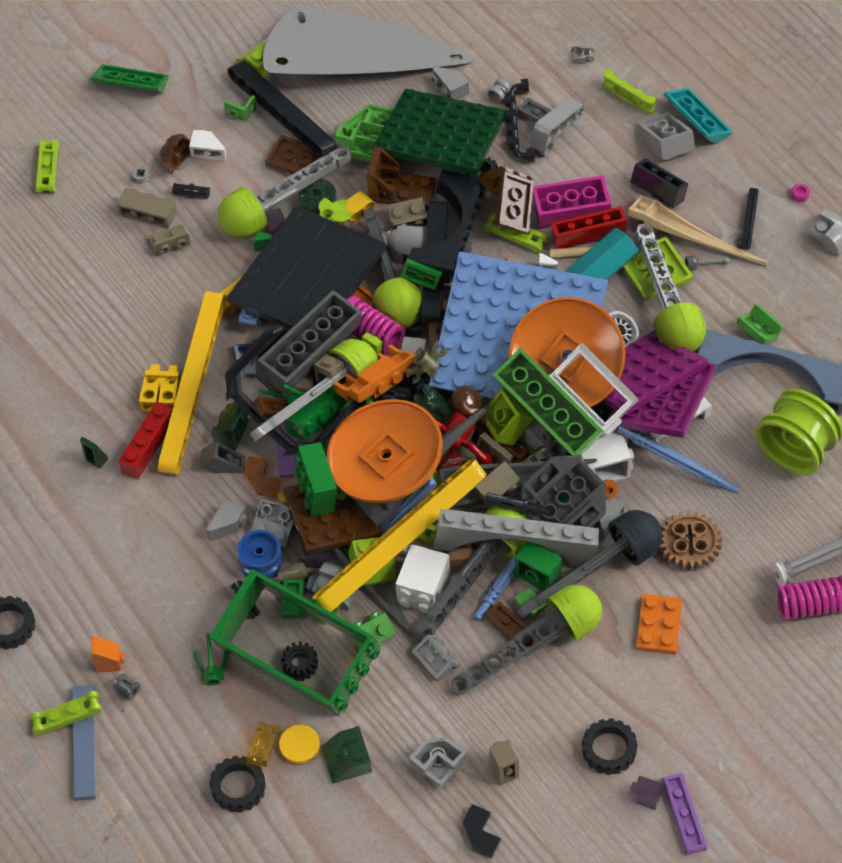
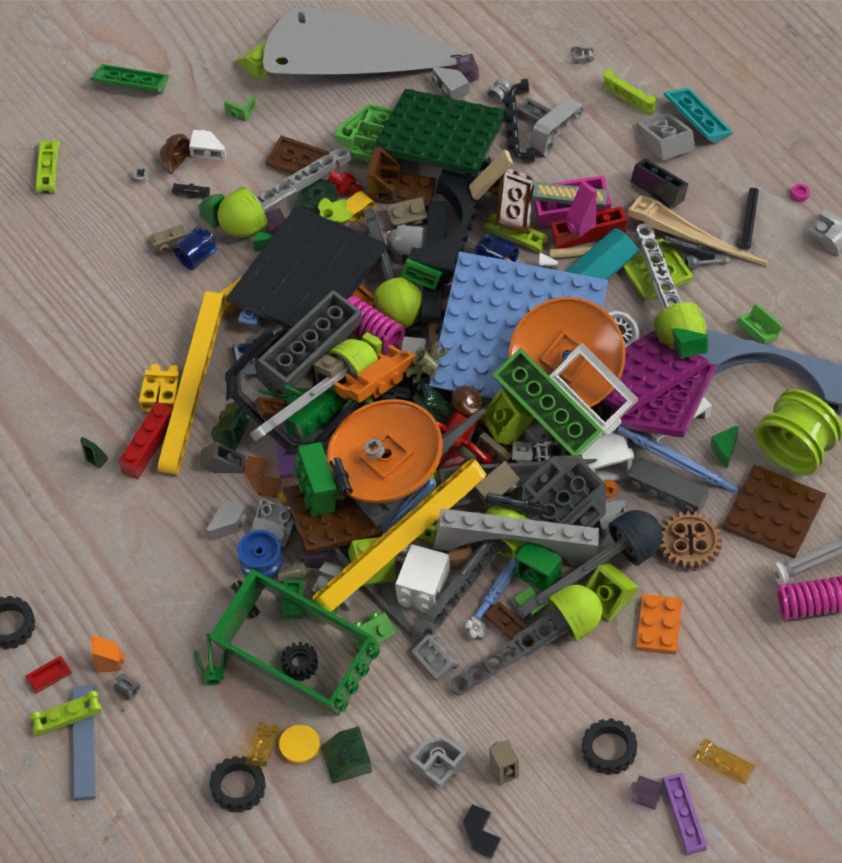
(48, 674): none -> red tile
(146, 208): dark tan brick -> none
(195, 248): none -> clear blue gear
(209, 209): none -> green slope
(282, 109): black beam -> none
(310, 582): sand blue piece -> none
(341, 477): none -> black pin
(344, 183): none -> red axle
(371, 444): none -> light grey bush
(468, 67): none -> clear purple brick
(475, 628): none -> light grey plant
(491, 174): none -> tan tile
(497, 247): none -> clear blue gear
(522, 451): none -> light grey plate
(545, 444): none -> light grey piece
(563, 194): none -> tile
(583, 210): none -> dark pink slope
(612, 589): none -> lime slope
(667, 487): none -> dark grey brick
(689, 248): none -> black axle
(689, 342): none -> green slope
(724, 444): none -> green slope
(724, 761): none -> clear yellow plate
(774, 511): none -> reddish brown plate

